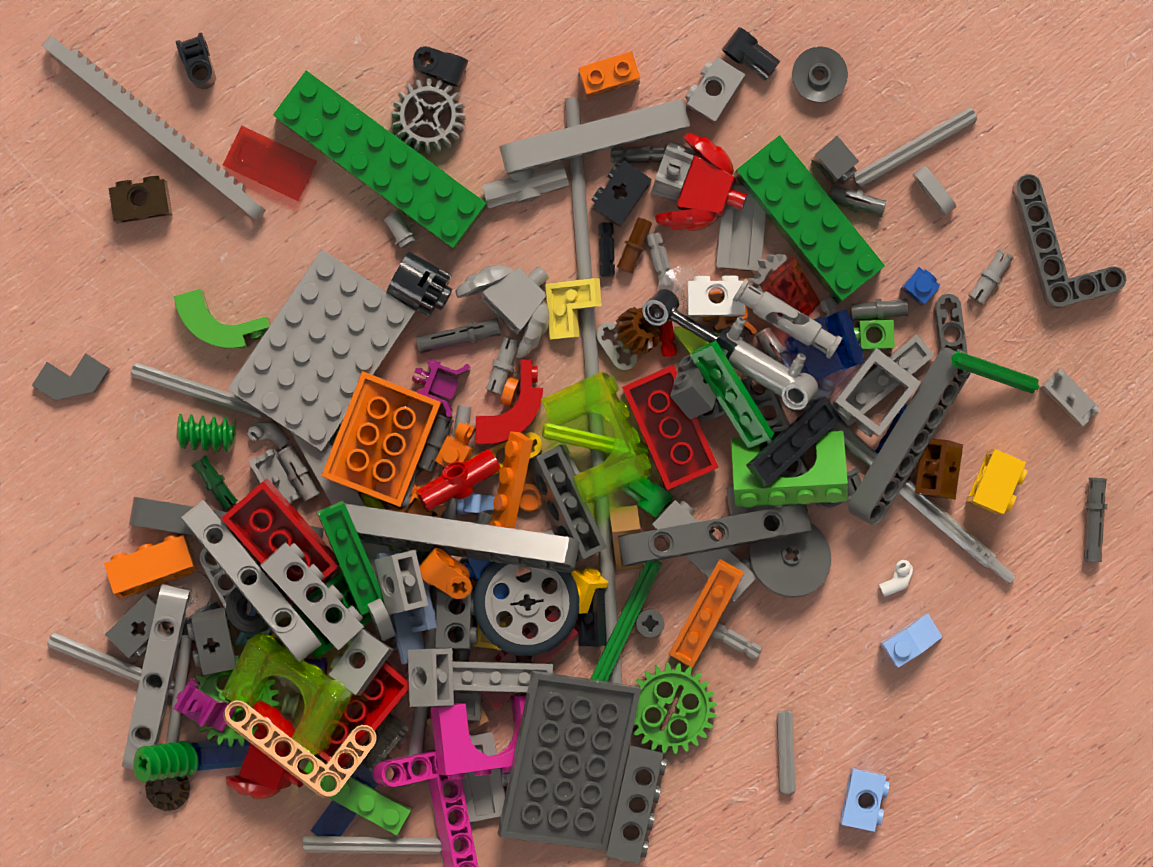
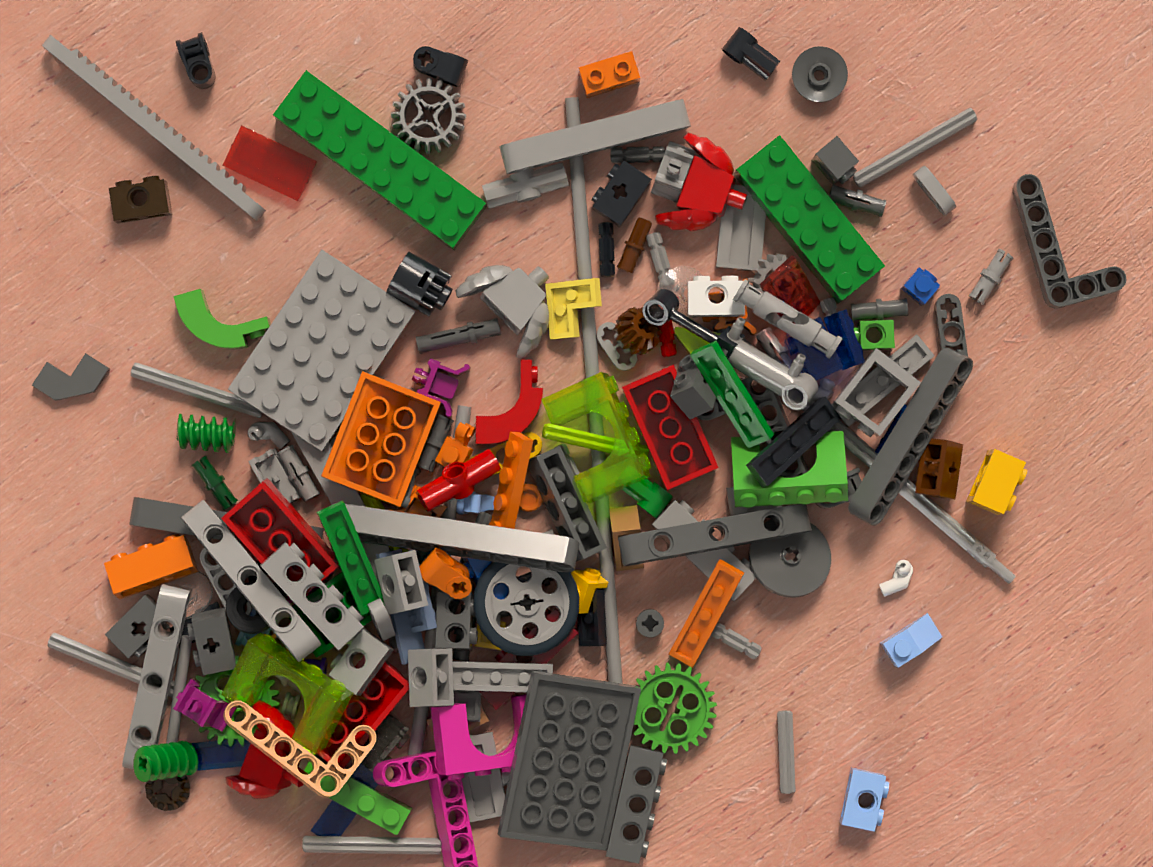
(400, 230): light grey pin -> none
(503, 365): light grey pin -> none
(510, 391): orange tile -> none
(626, 621): green axle -> none
(712, 106): light grey brick -> none
(994, 372): green axle -> none
(1070, 397): light grey hinge -> none
(1095, 519): dark grey pin -> none

